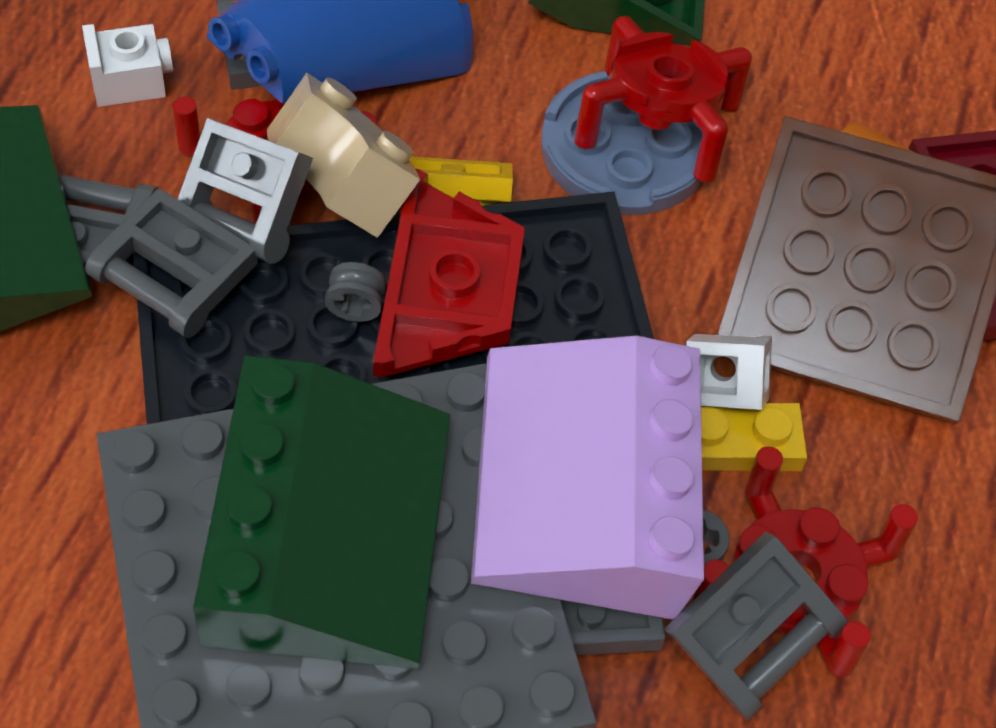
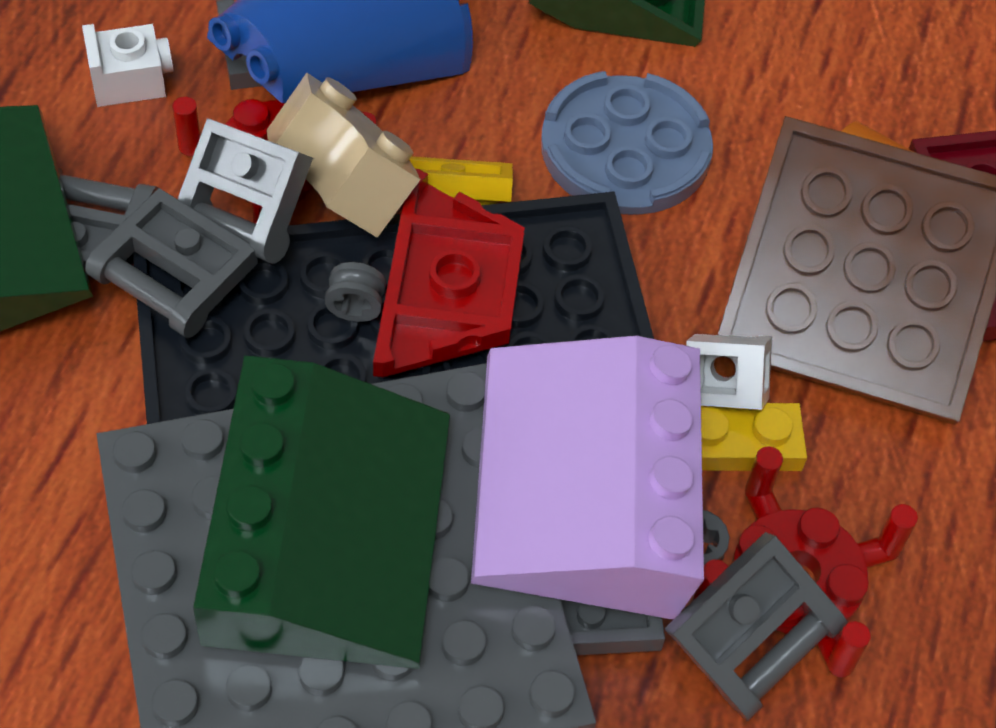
(666, 87): red plate -> none

